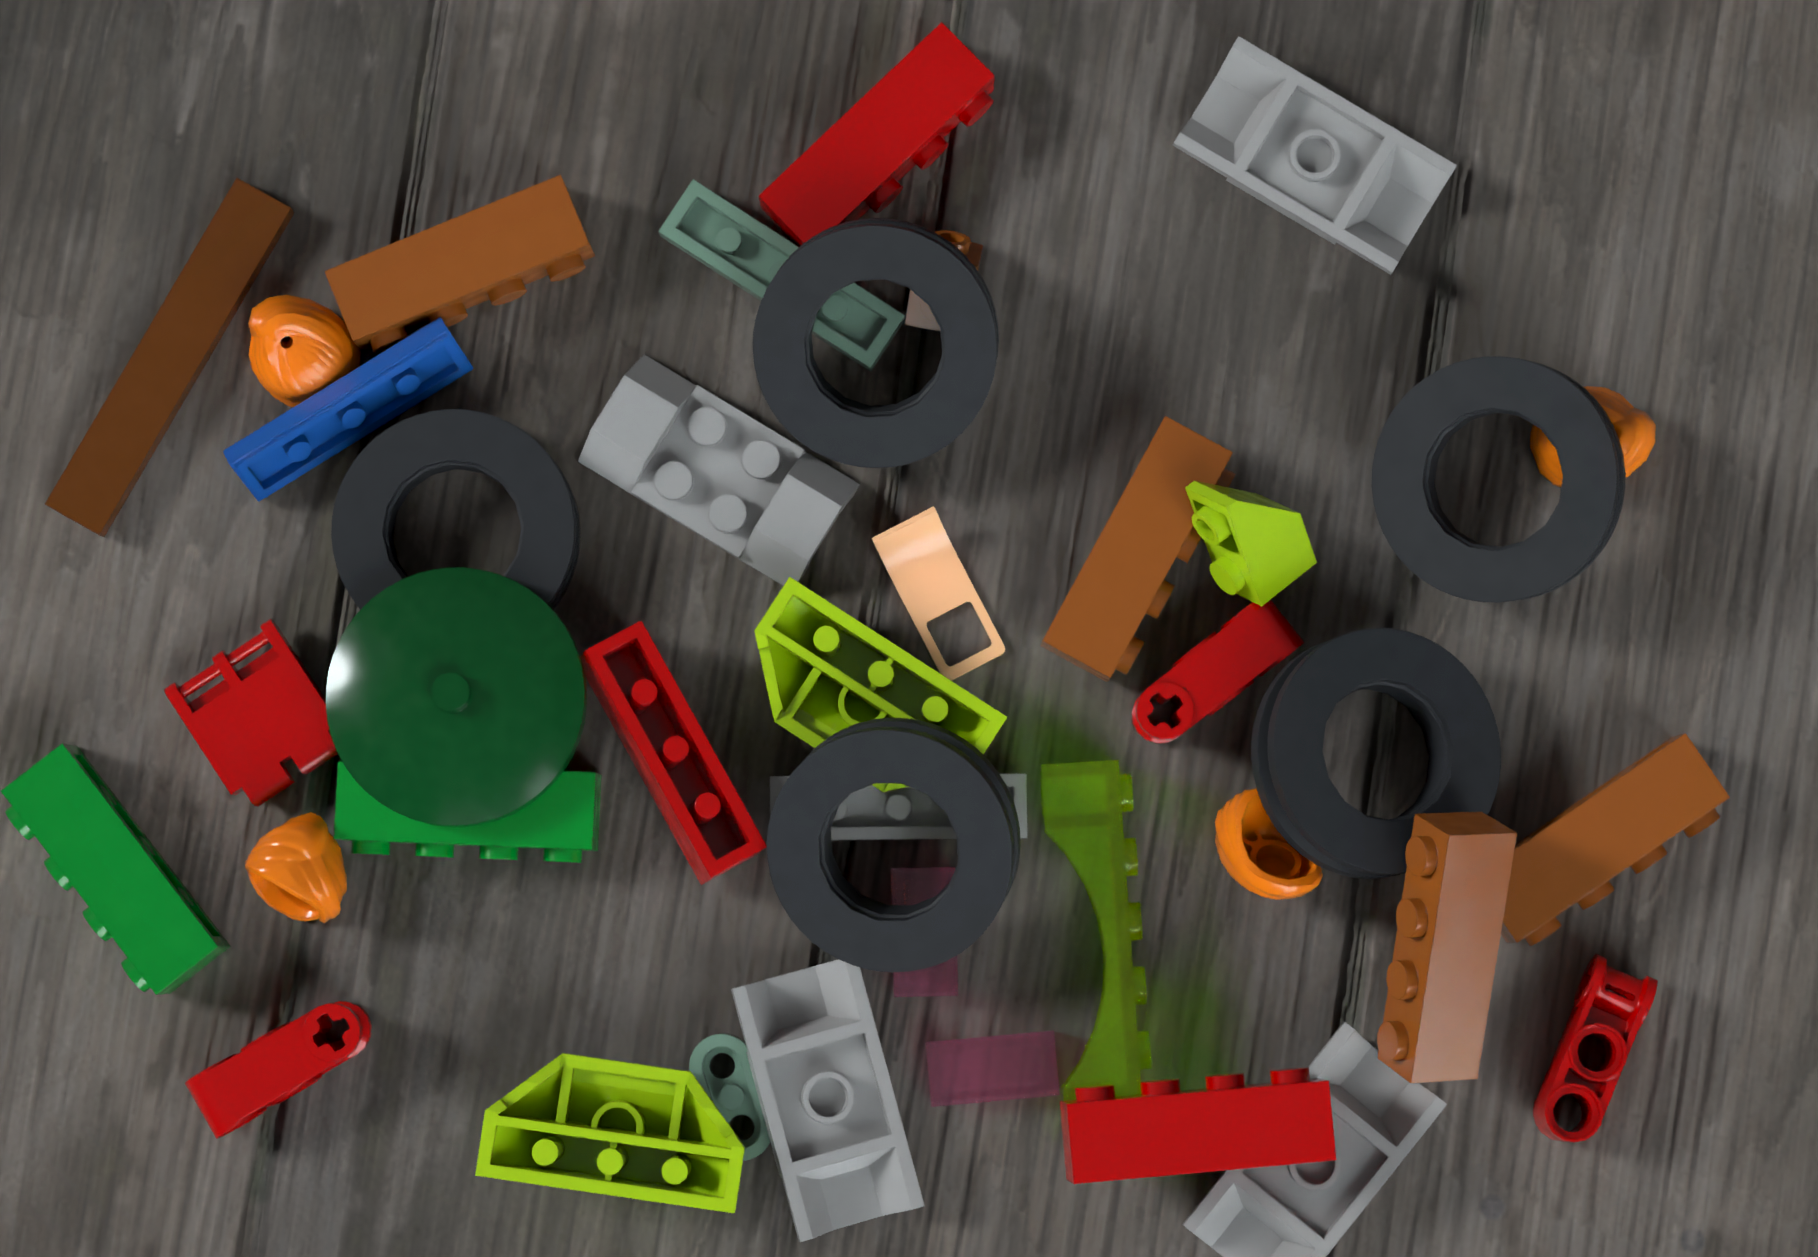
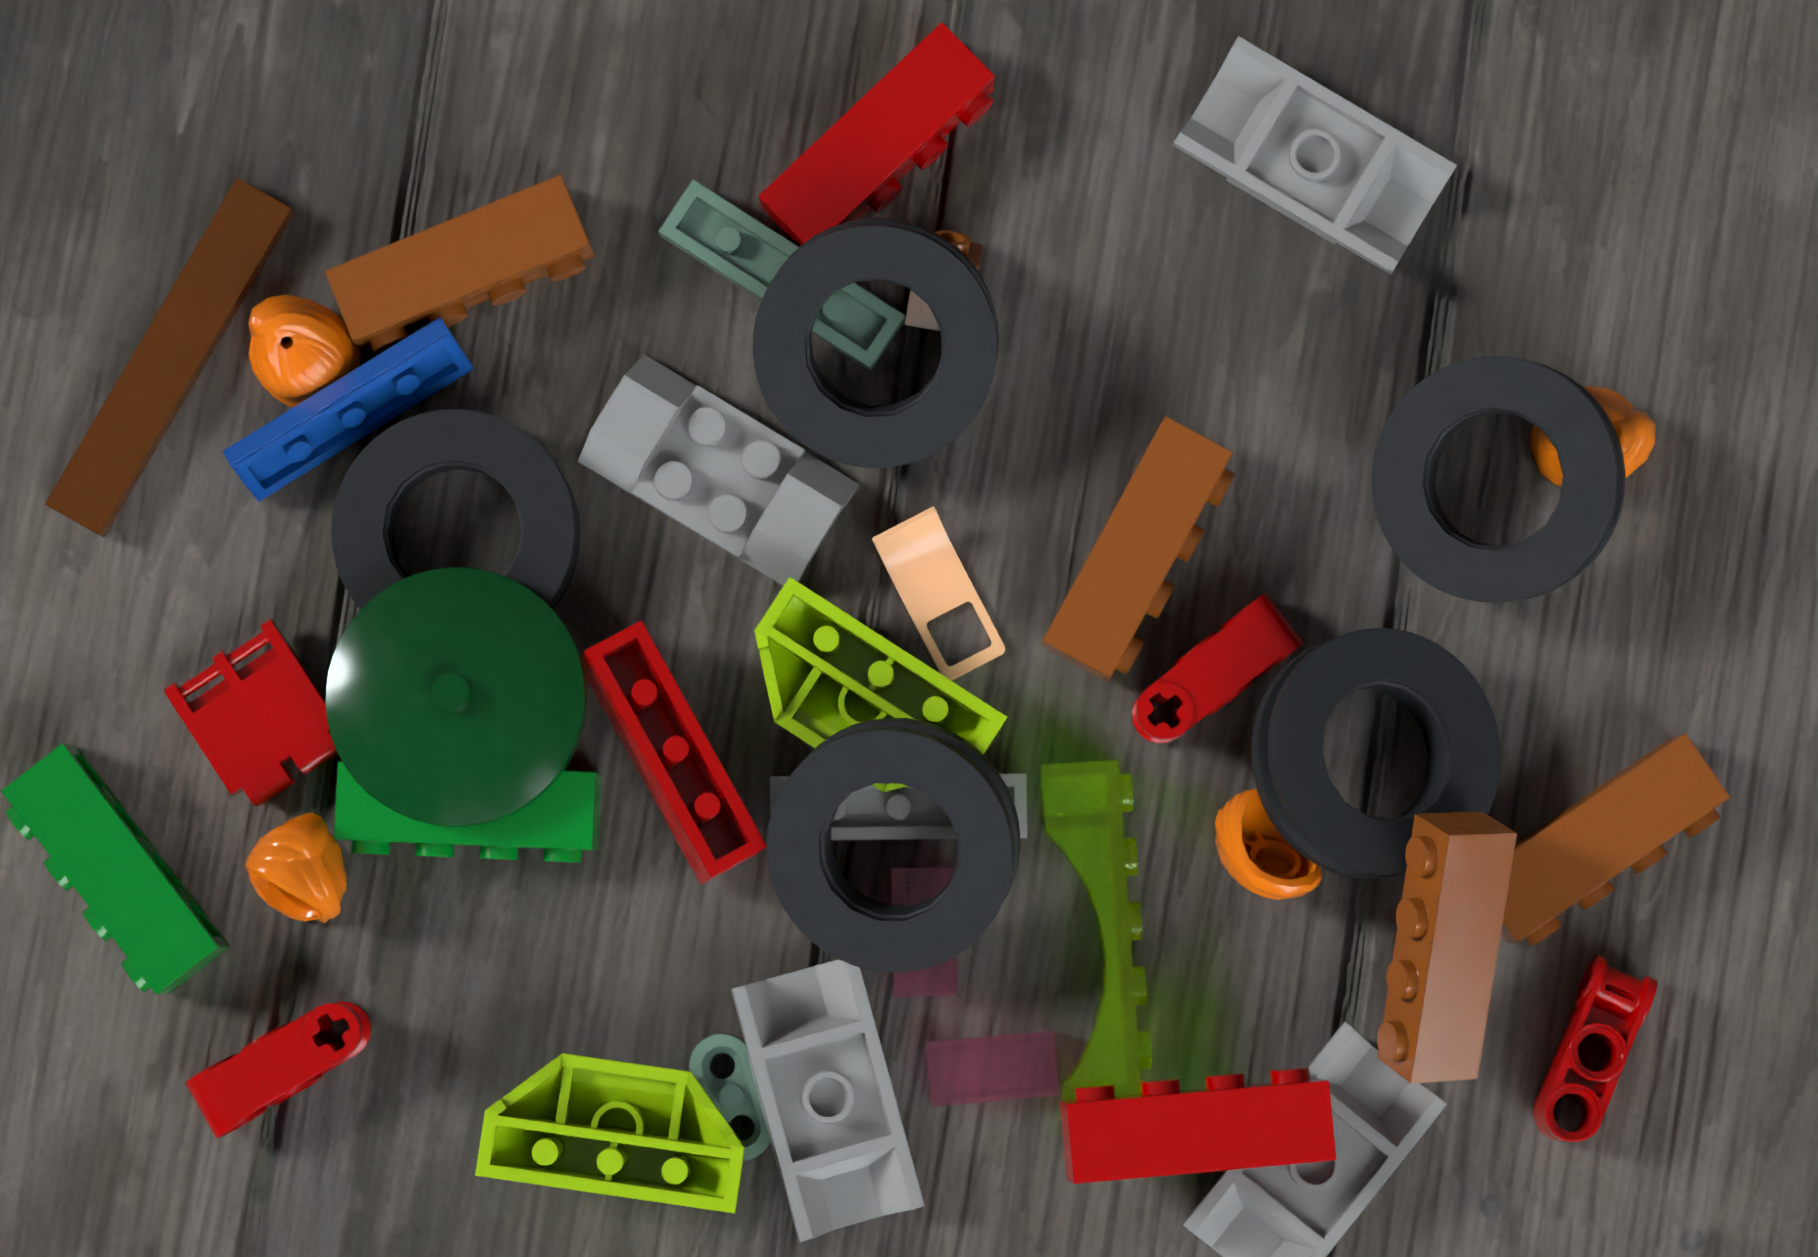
(1250, 540): lime slope -> none

